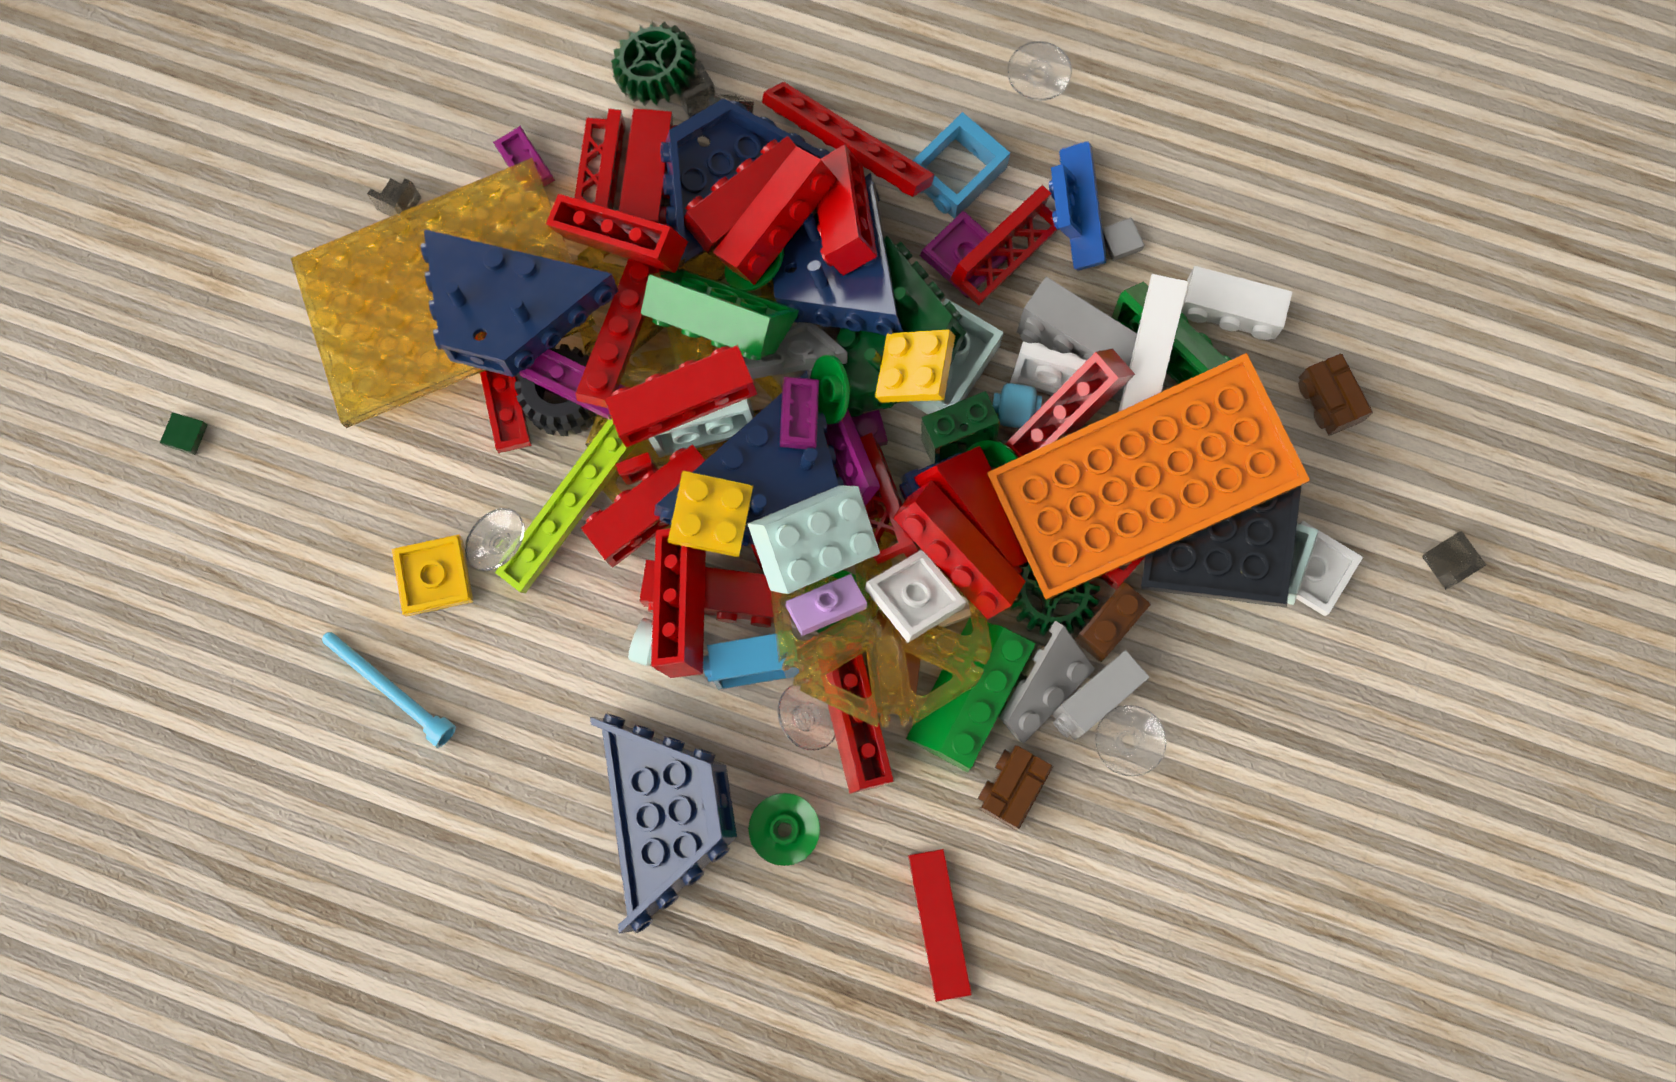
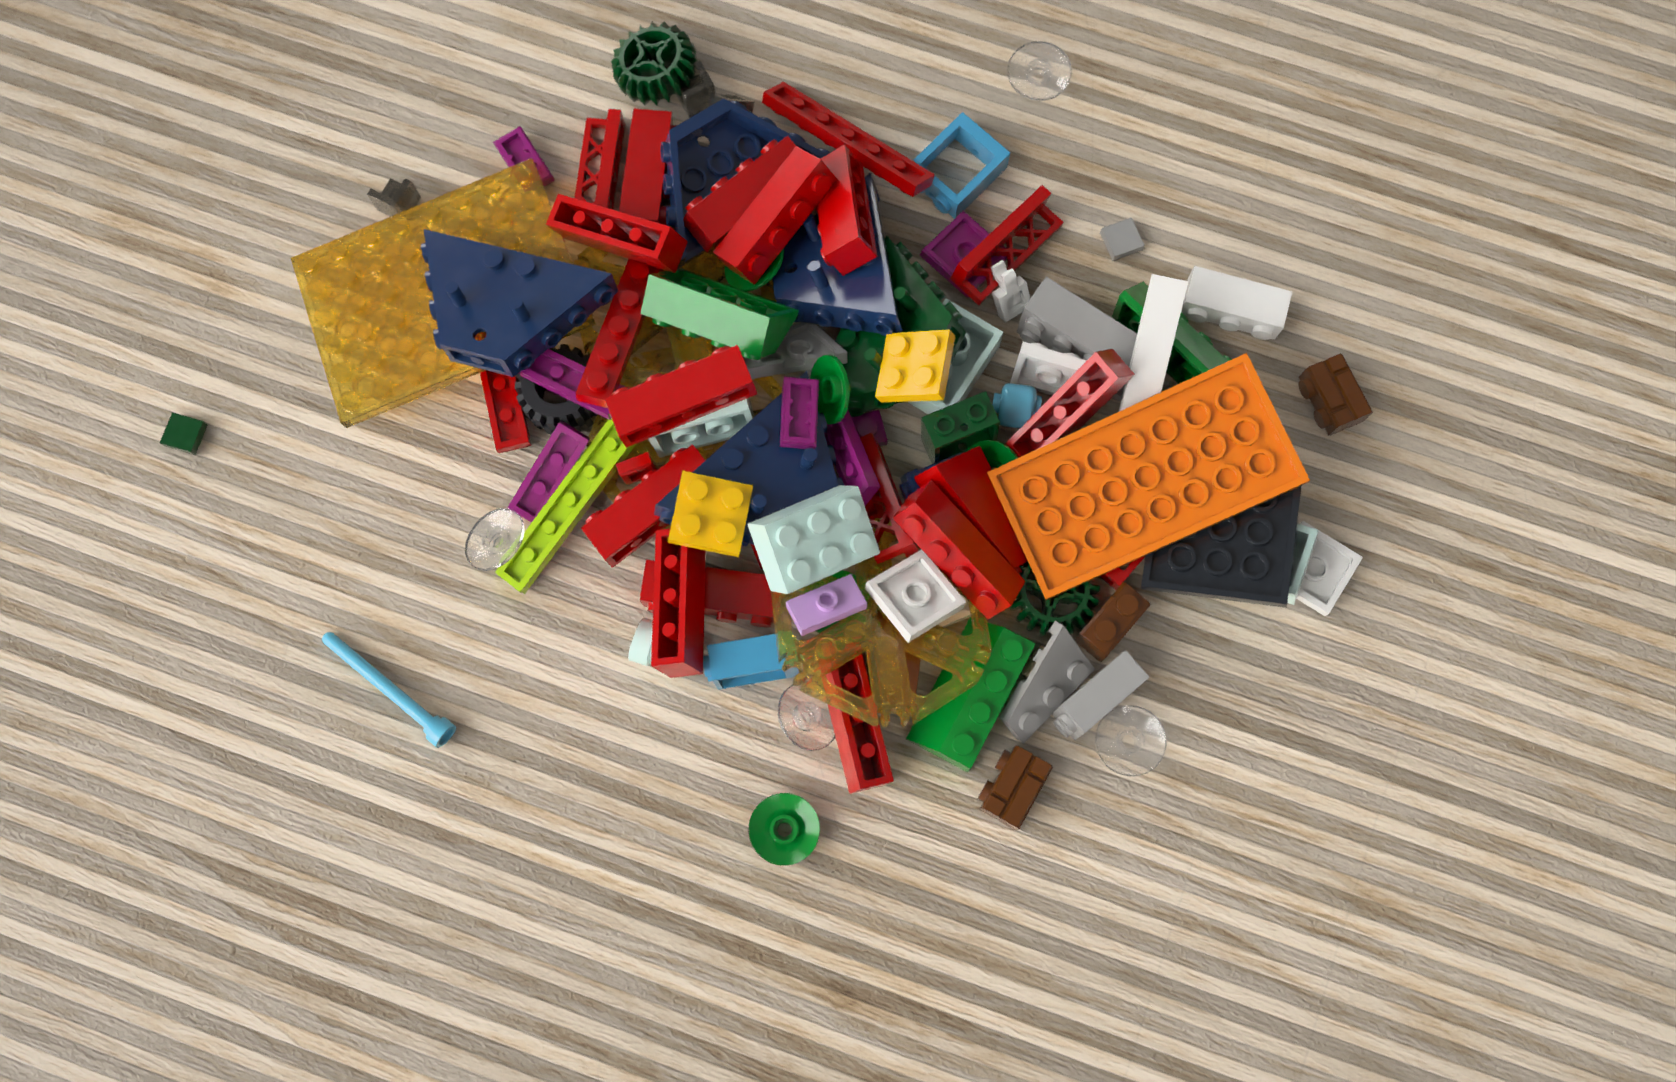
(432, 575): yellow plate -> none
(548, 470): none -> magenta plate
(667, 813): piece -> none
(939, 925): red tile -> none
(1011, 295): none -> white plate
(1078, 205): blue bracket -> none
(1453, 560): clear smoke panel -> none

